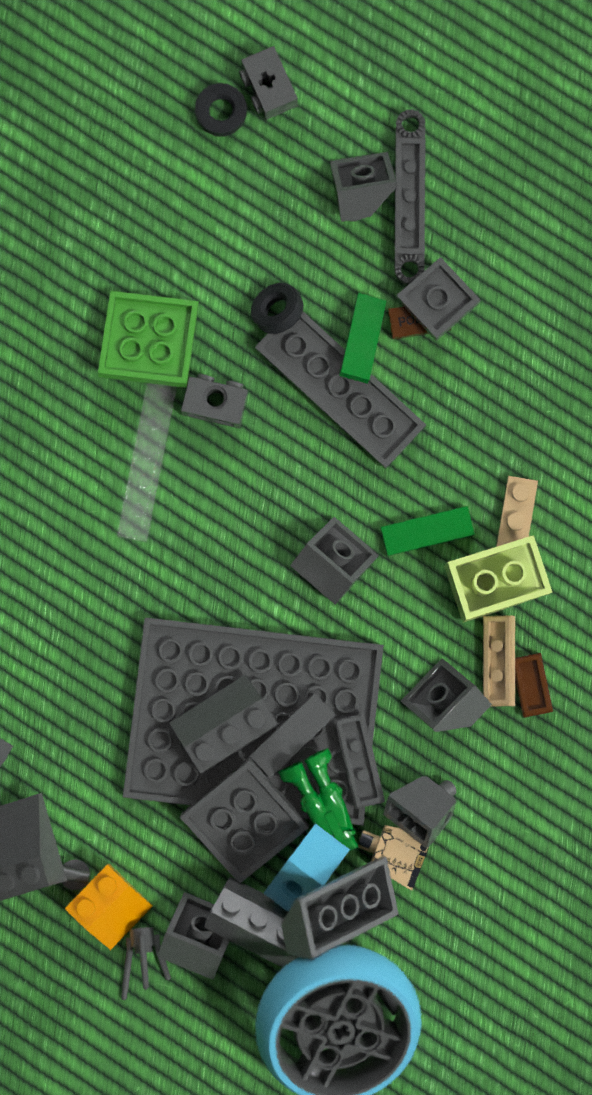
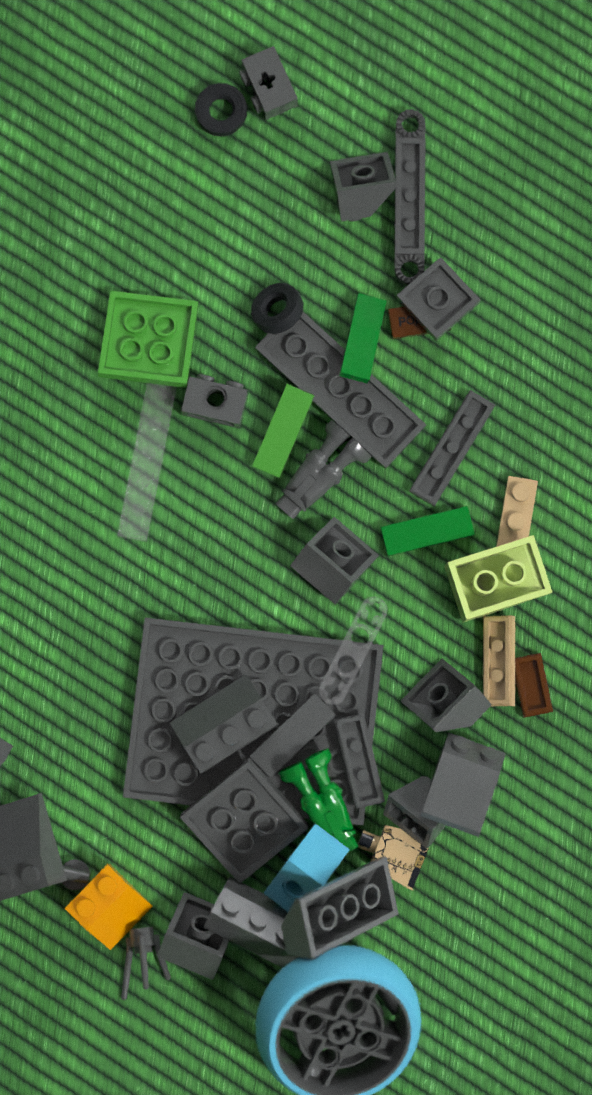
(283, 430): none -> bright green tile
(317, 477): none -> dark grey piece
(348, 648): none -> clear beam
(452, 448): none -> dark grey tile
(463, 784): none -> dark grey slope

